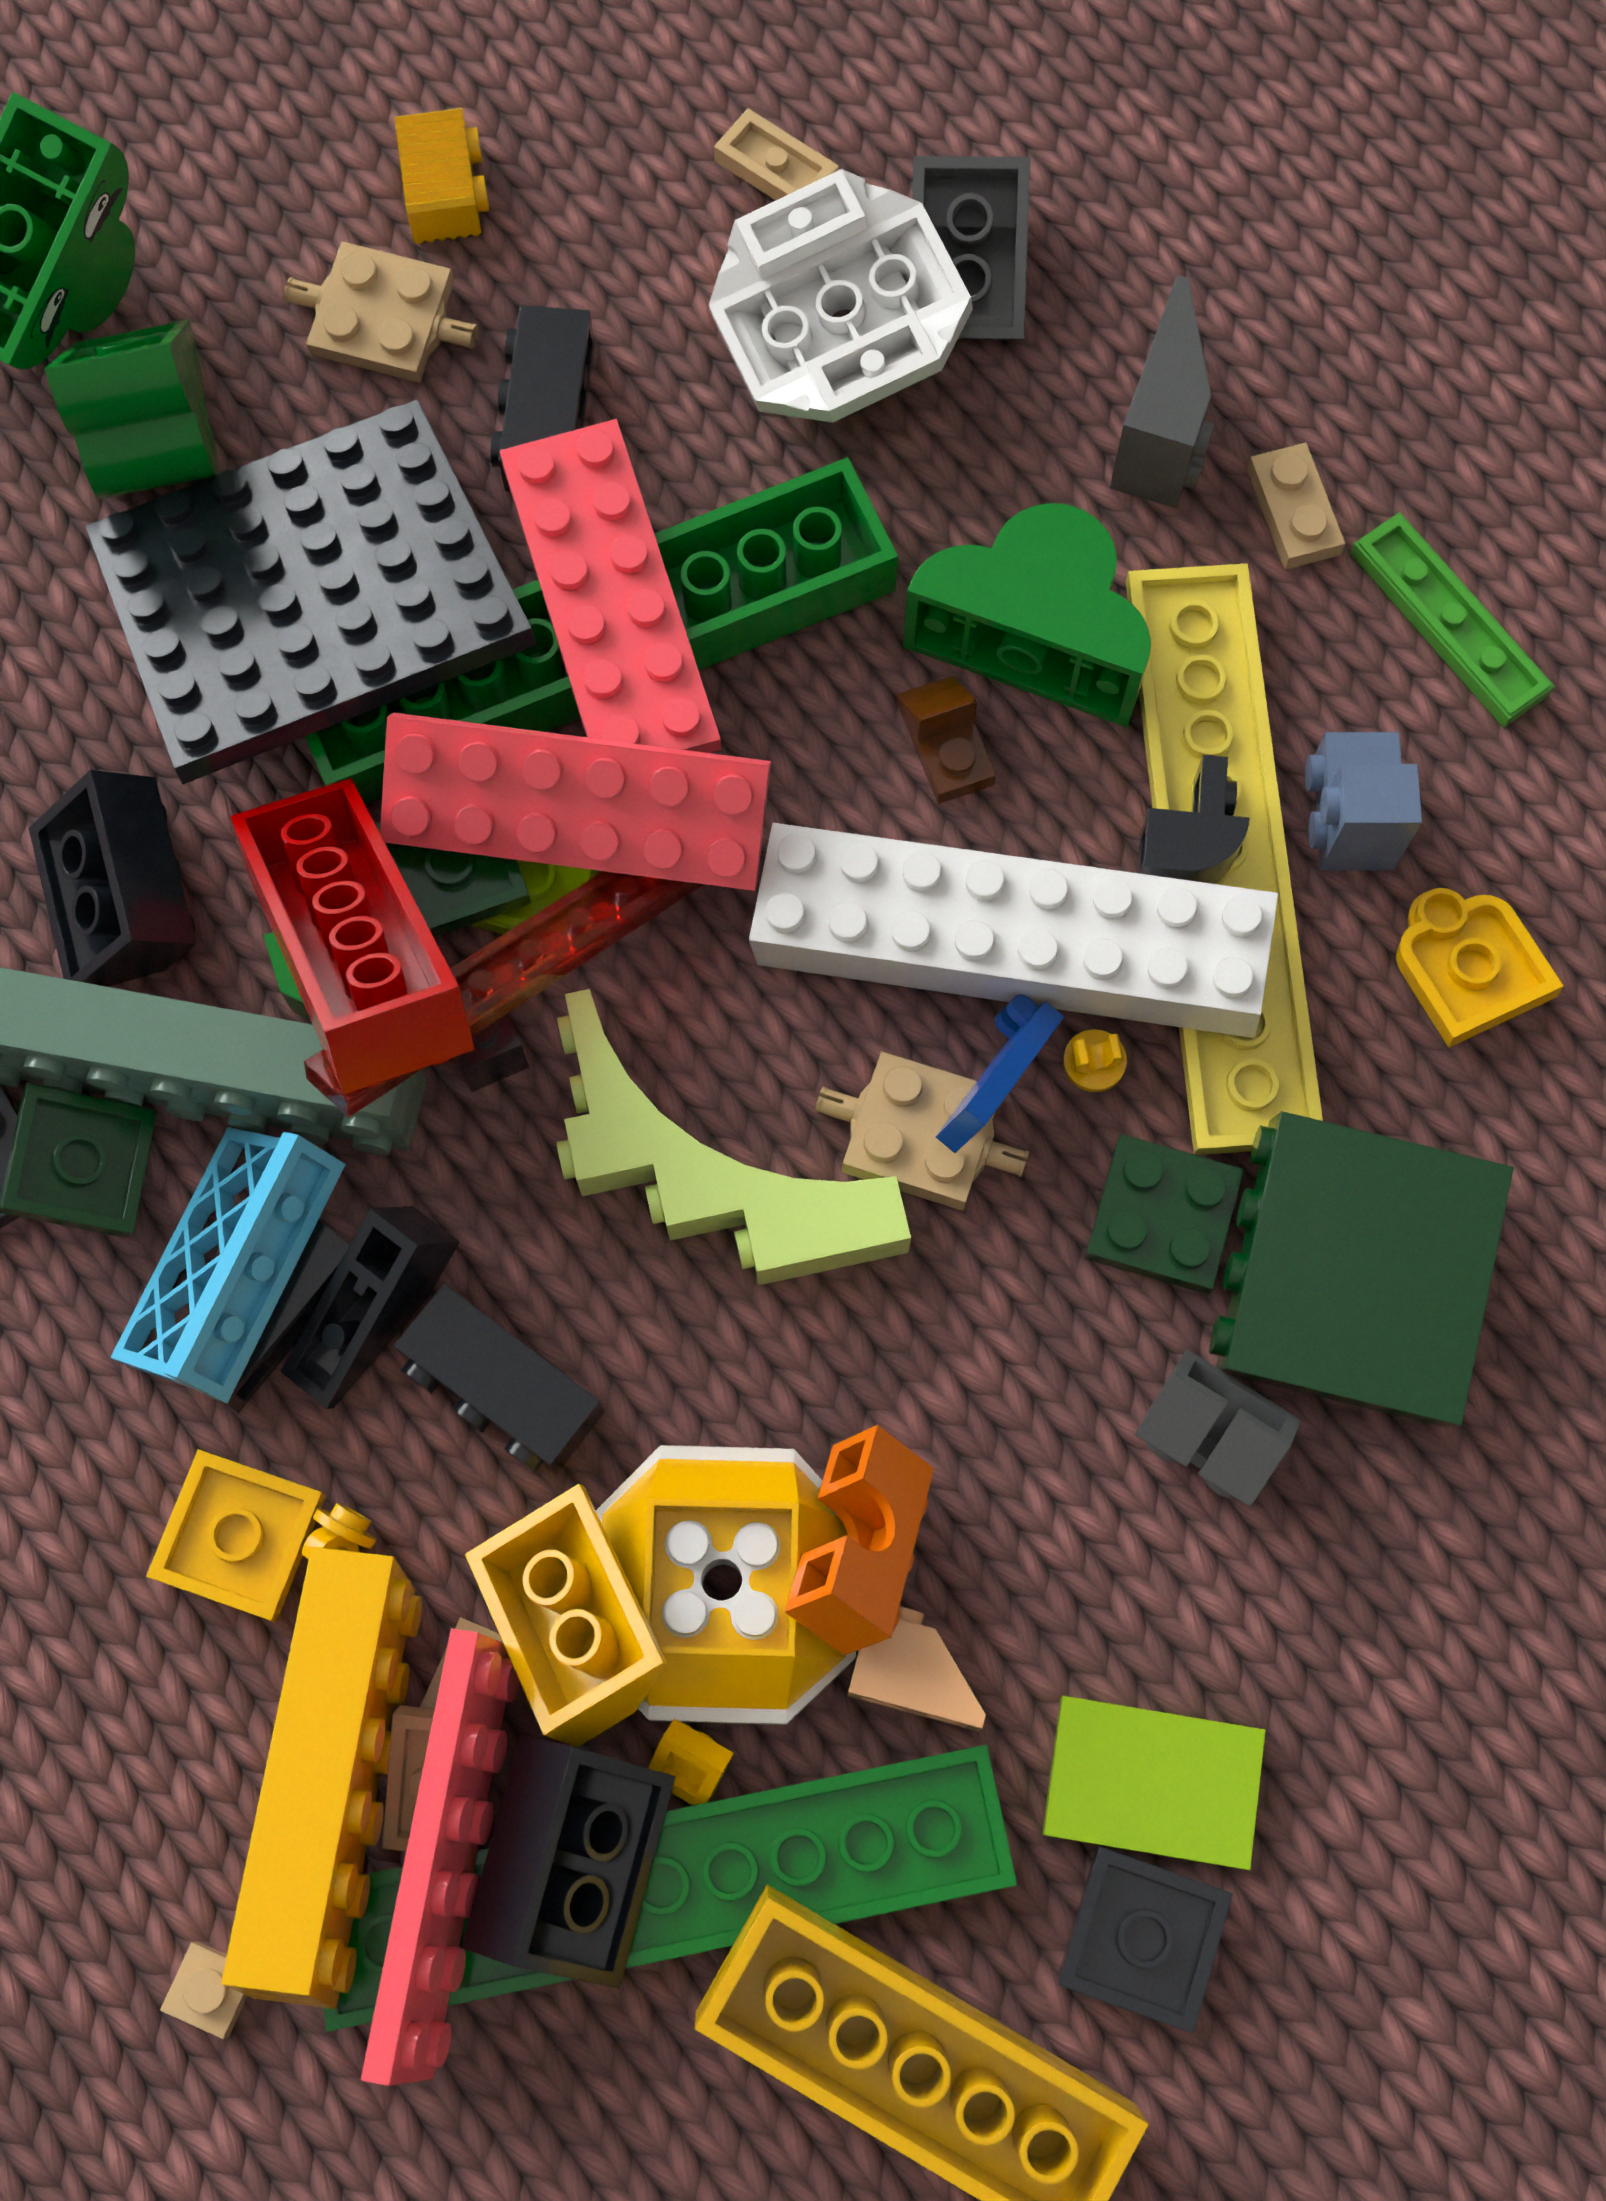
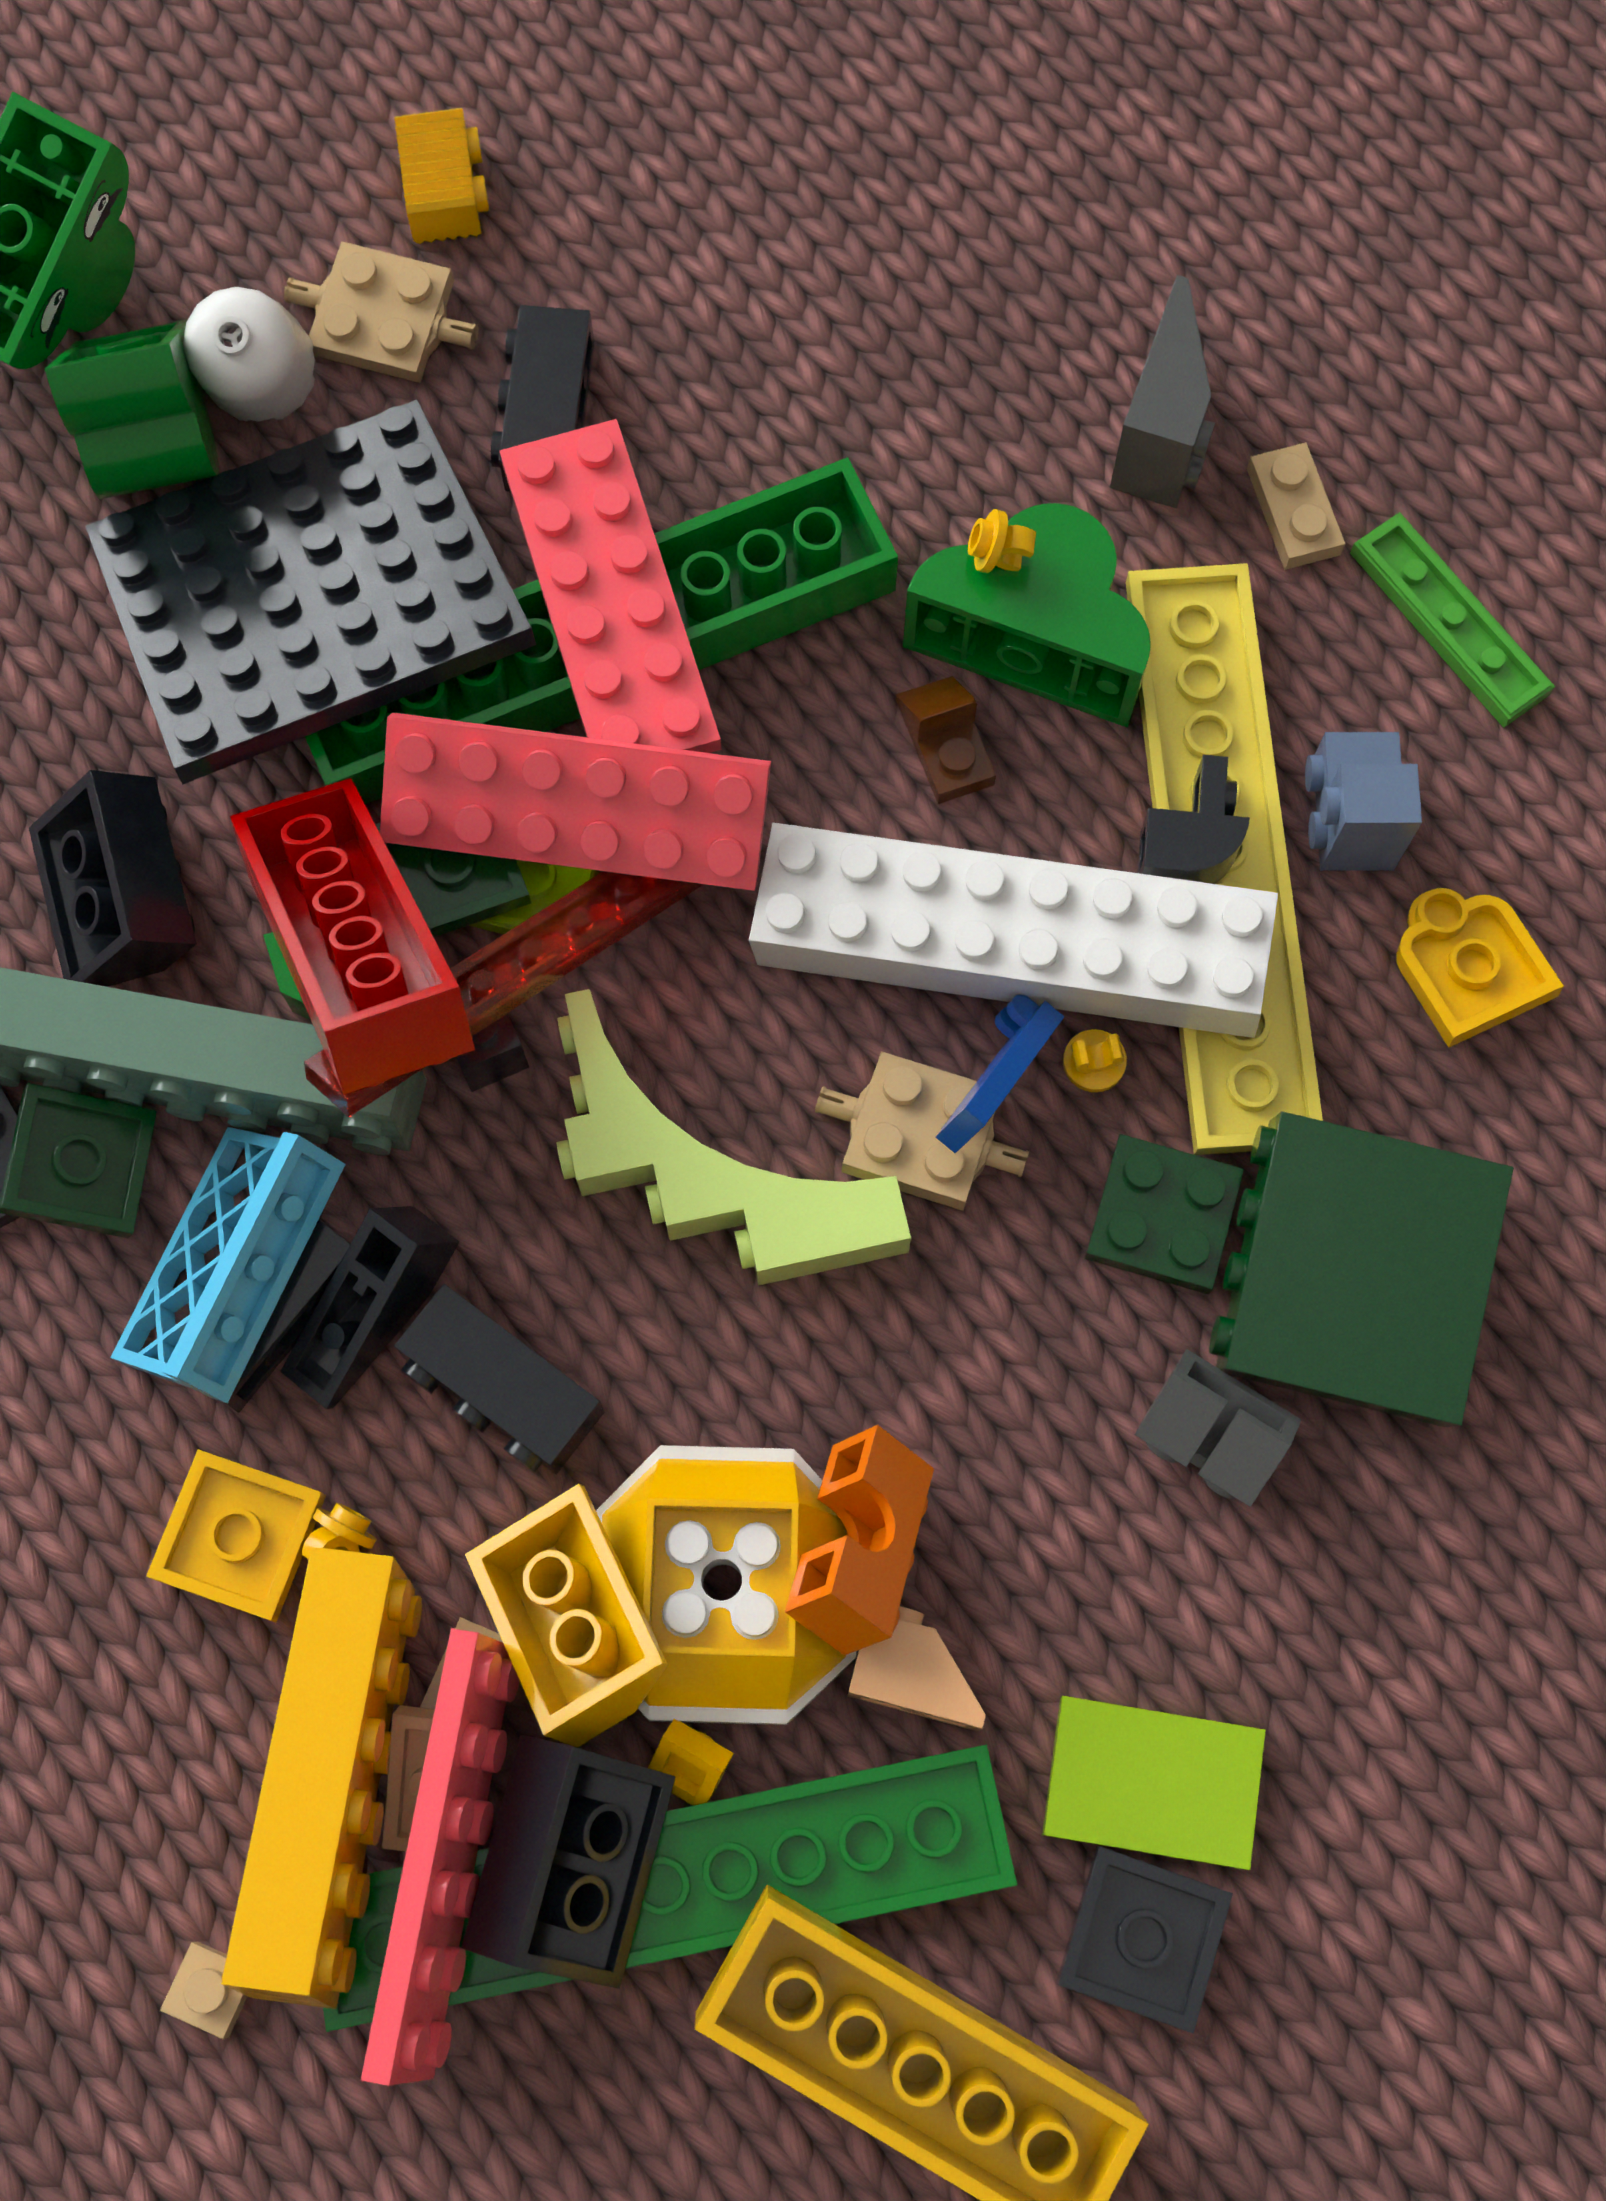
(263, 373): none -> white cylinder
(769, 157): tan plate -> none
(826, 253): white piece -> none
(983, 223): dark grey slope -> none
(998, 544): none -> yellow plate

